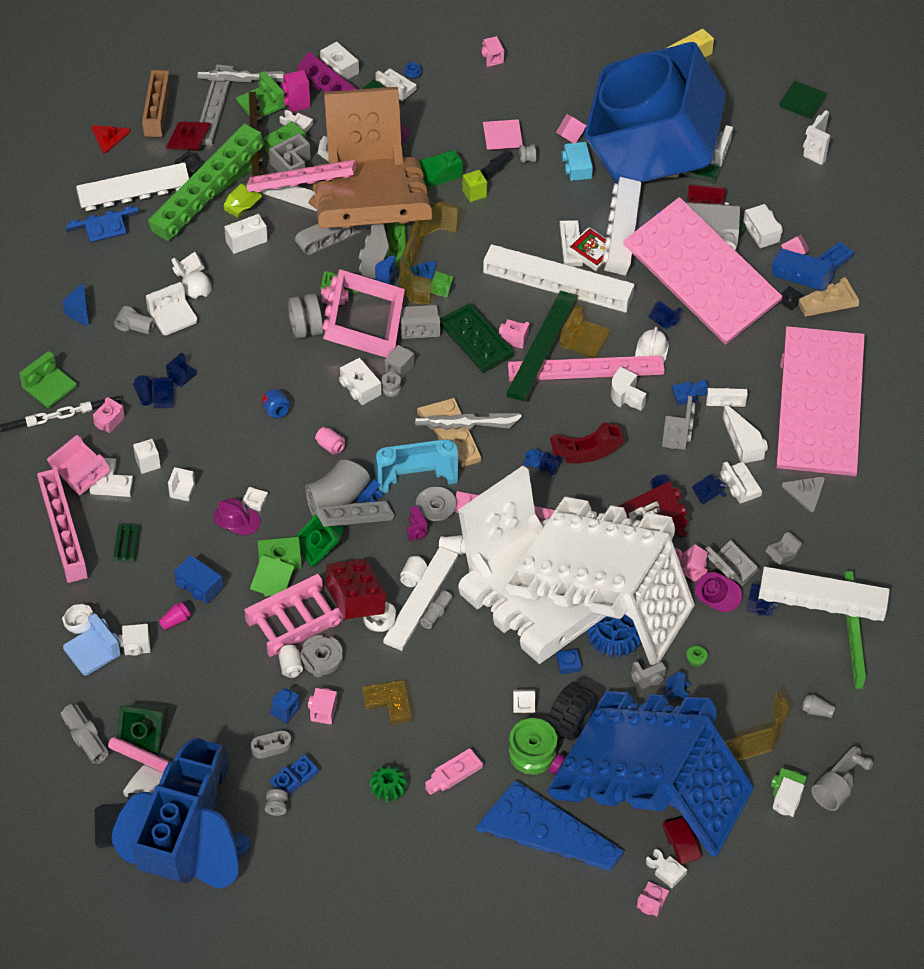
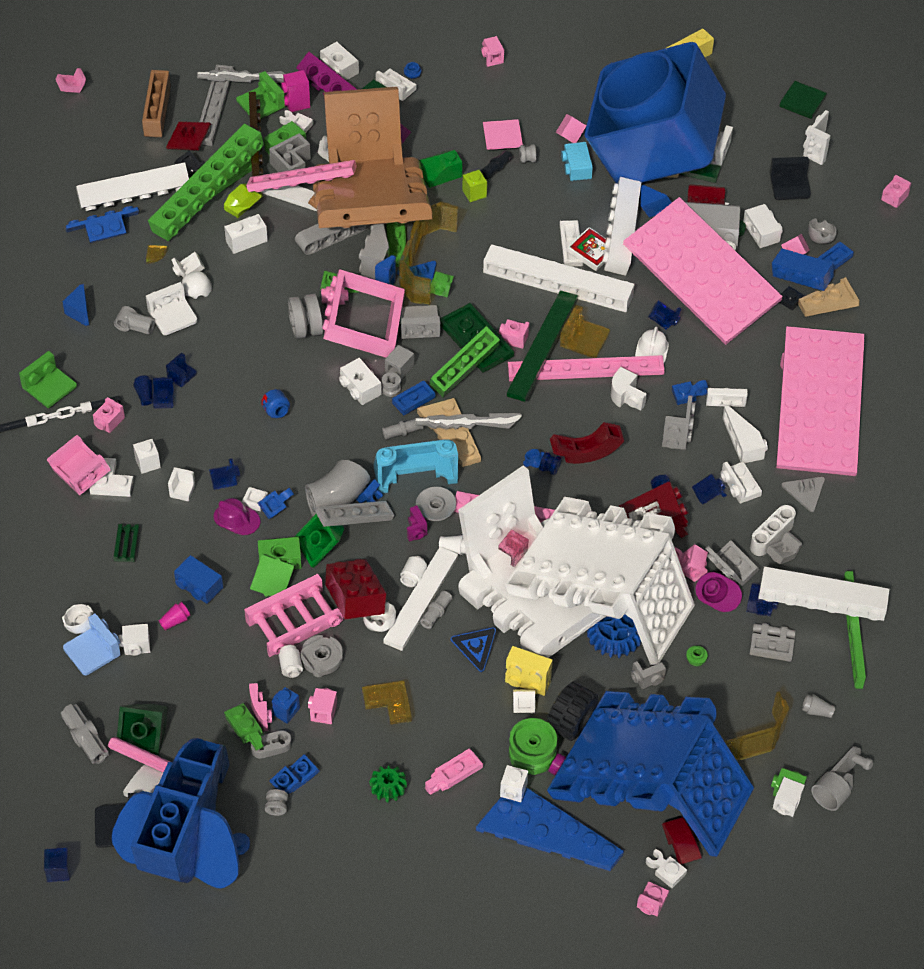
(56, 864): none -> clear blue panel
(62, 525): bright pink brick -> none
(71, 83): none -> bright pink bracket
(108, 136): red piece -> none
(155, 253): none -> clear yellow tile
(224, 476): none -> clear blue bracket
(245, 725): none -> bright green hinge
(259, 707): none -> bright pink slope
(274, 503): none -> blue plate
(330, 440): bright pink brick -> none
(401, 428): none -> light grey pin
(413, 398): none -> blue plate
(464, 361): none -> bright green brick
(475, 646): none -> black piece
(514, 546): none -> clear pink panel
(514, 783): none -> white brick
(528, 670): none -> light yellow piece
(568, 661): blue plate -> none
(653, 200): none -> blue slope
(675, 686): blue tile -> none
(771, 646): none -> light grey plate
(780, 521): none -> white beam
(790, 178): none -> black bracket
(821, 232): none -> light grey hair
(896, 191): none -> bright pink brick

